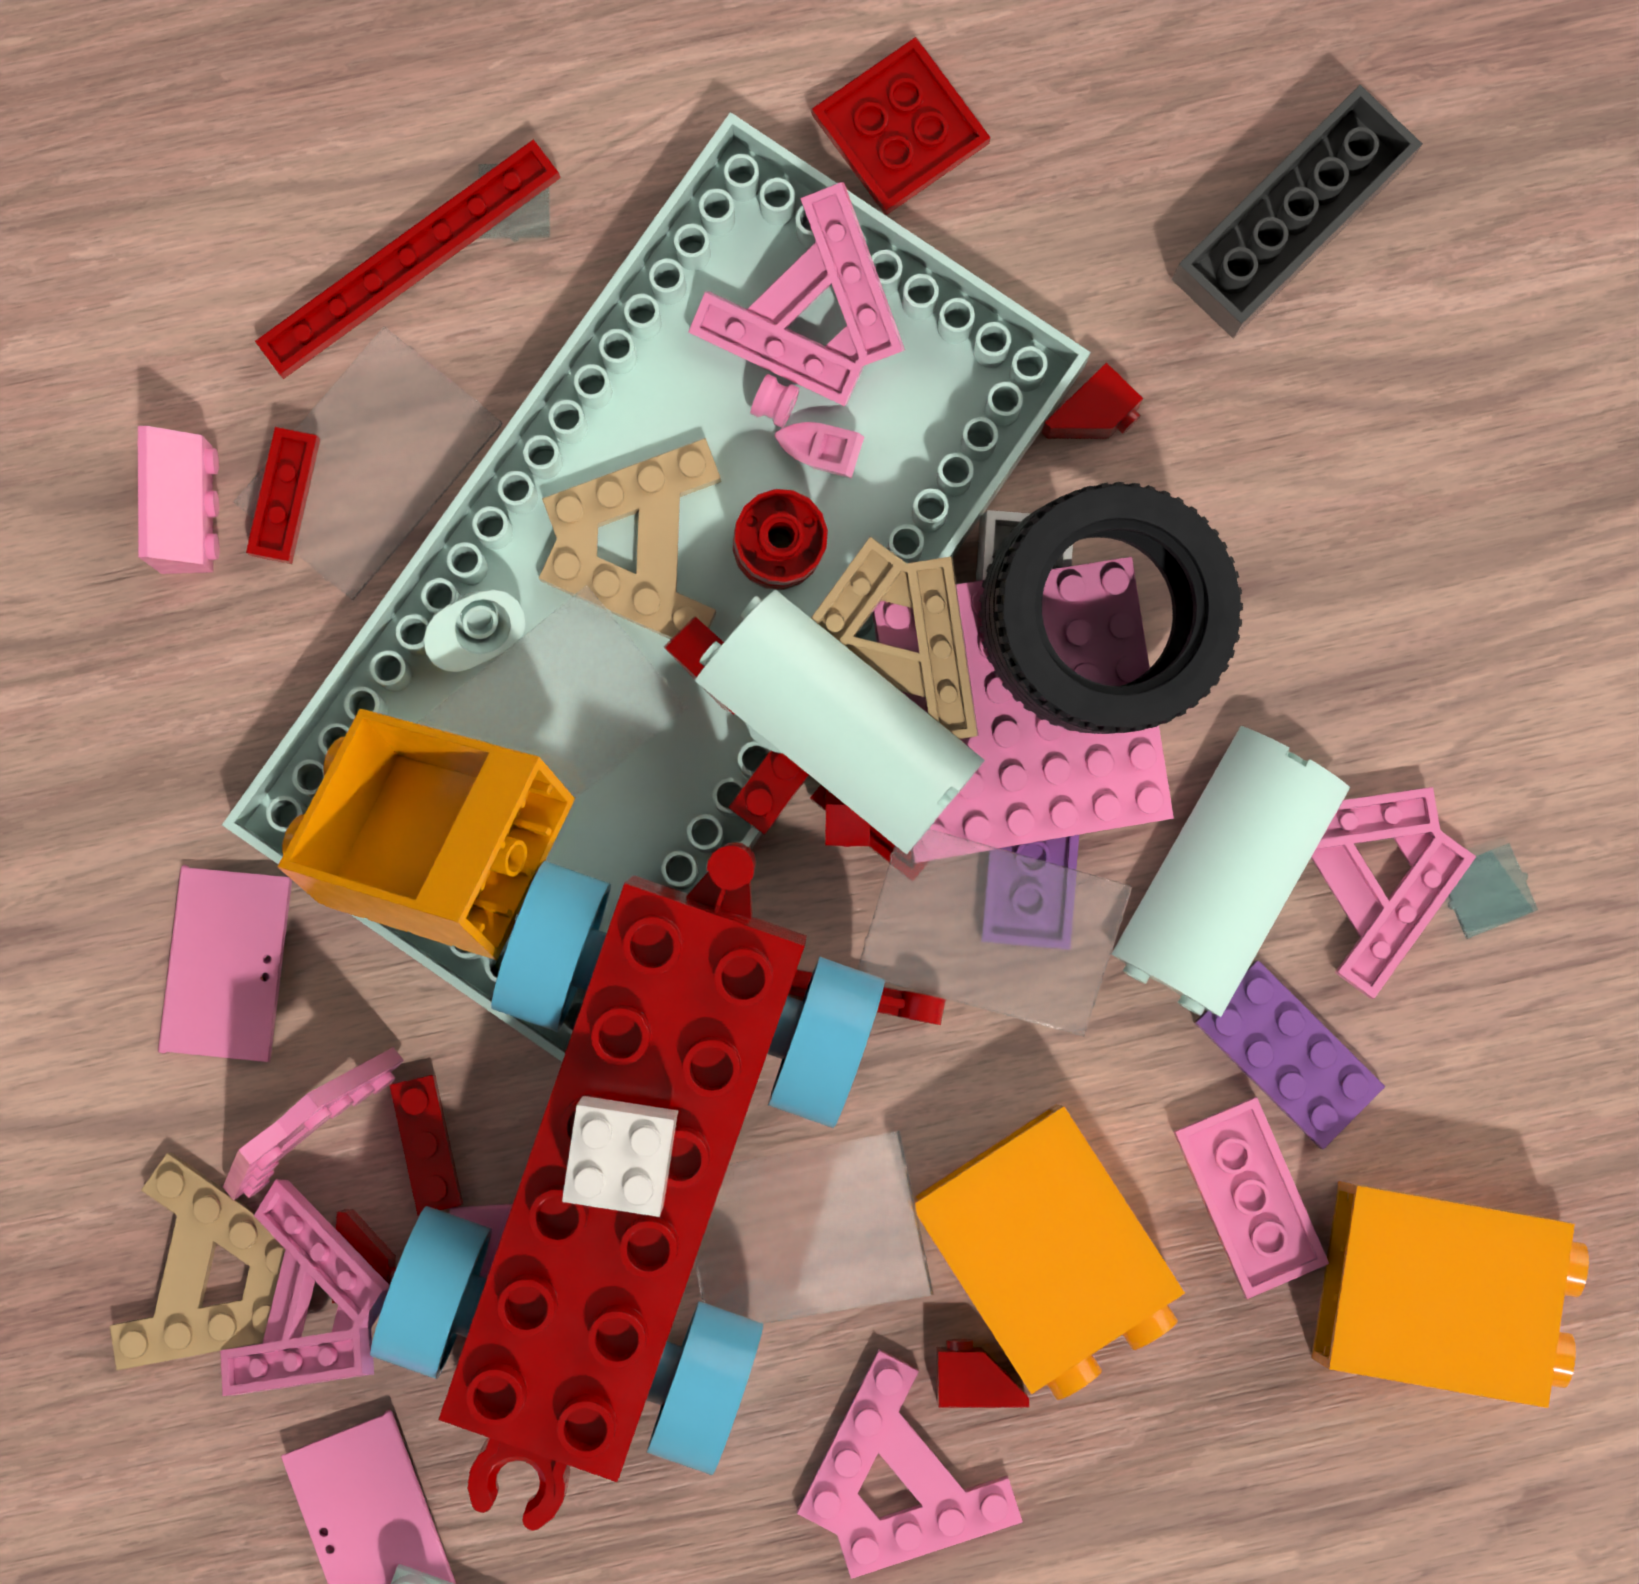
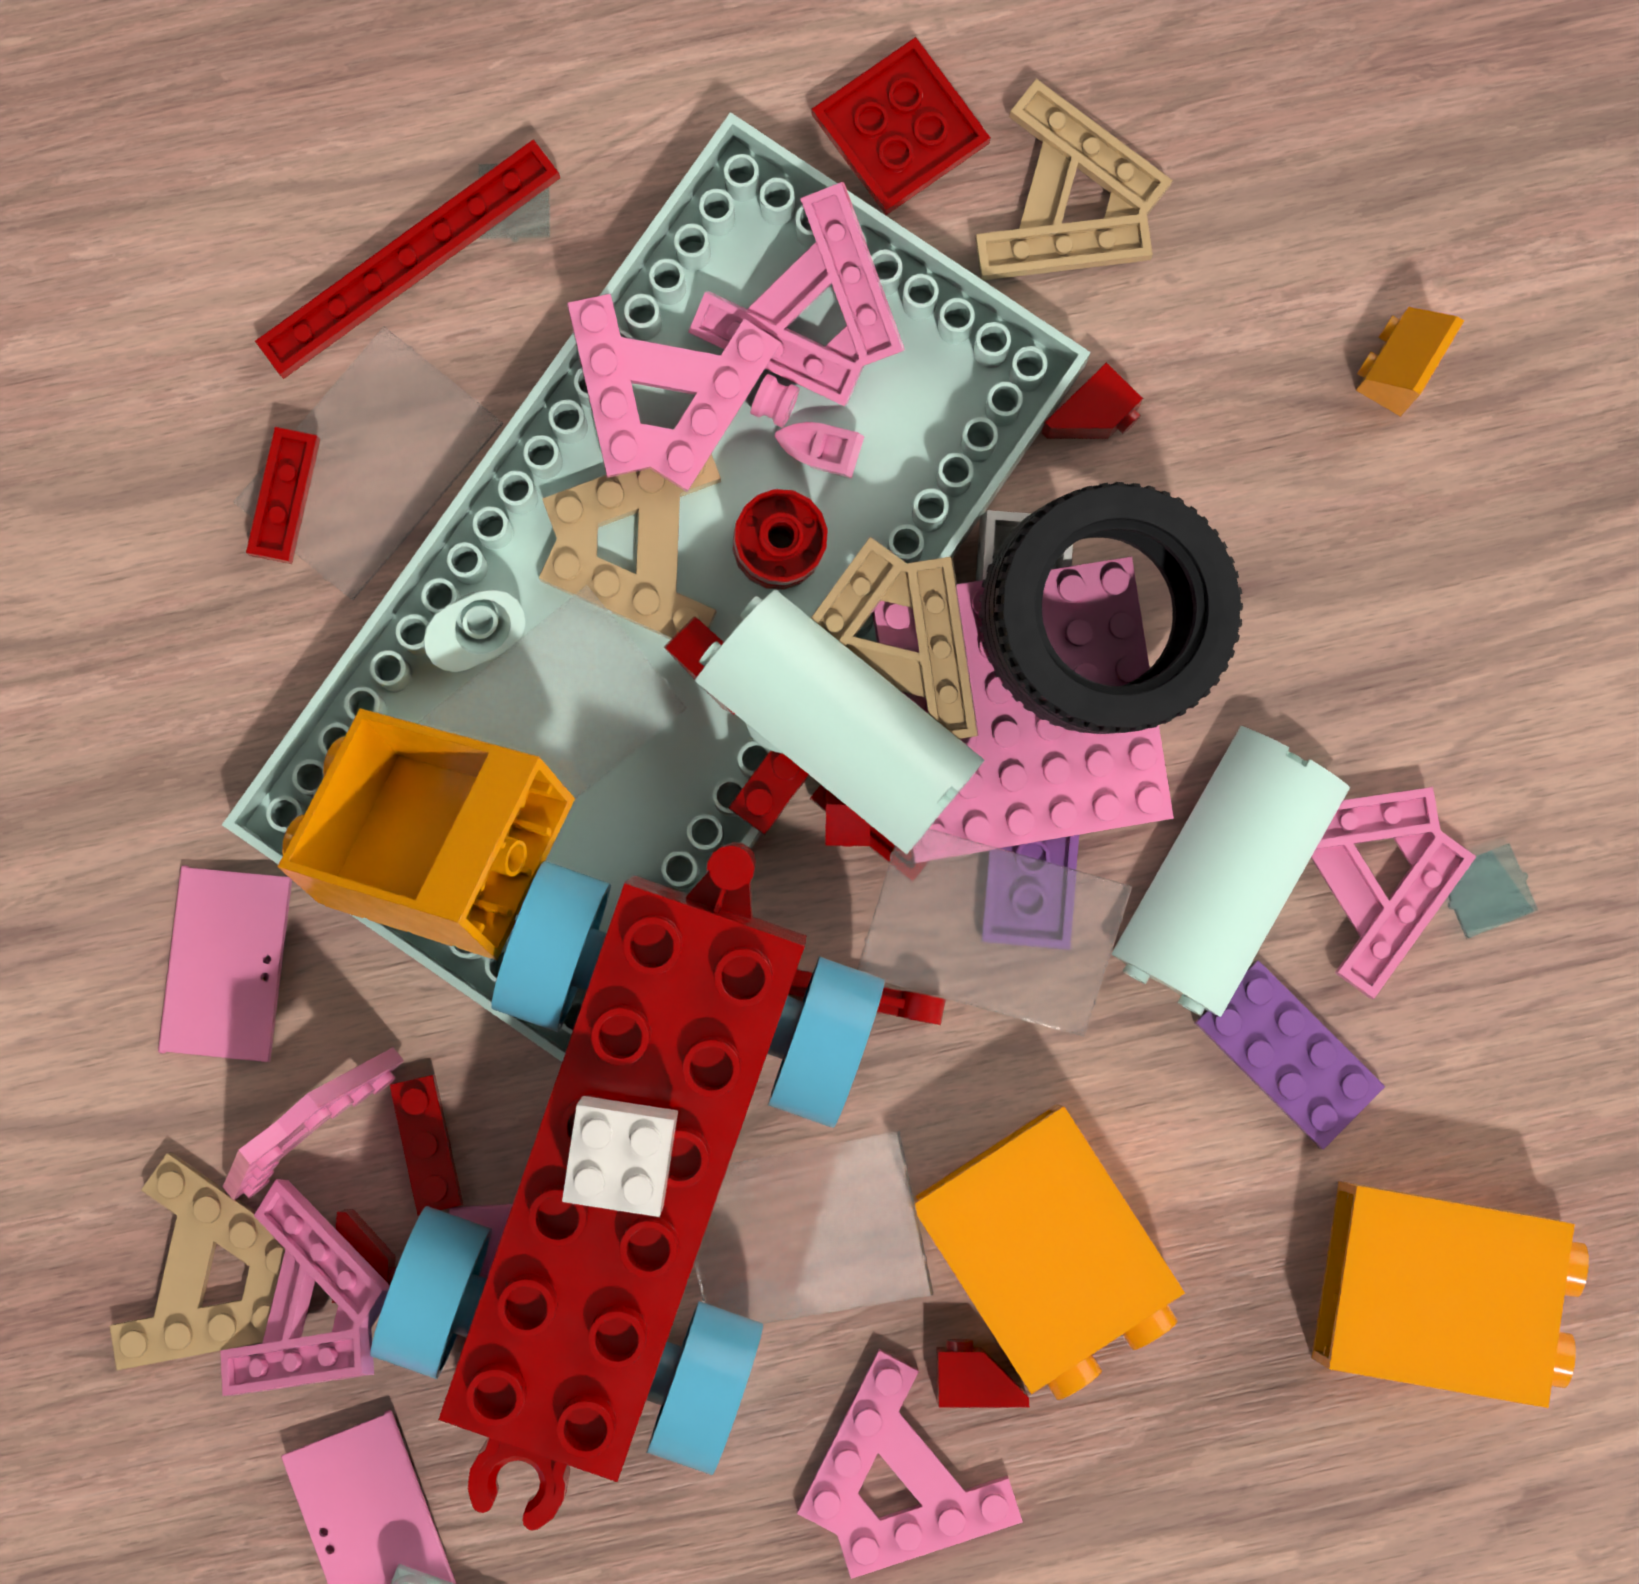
(176, 501): bright pink slope -> none
(615, 362): none -> bright pink plate
(1070, 144): none -> tan plate
(1251, 1197): bright pink plate -> none
(1296, 211): dark grey brick -> none
(1407, 357): none -> light orange slope

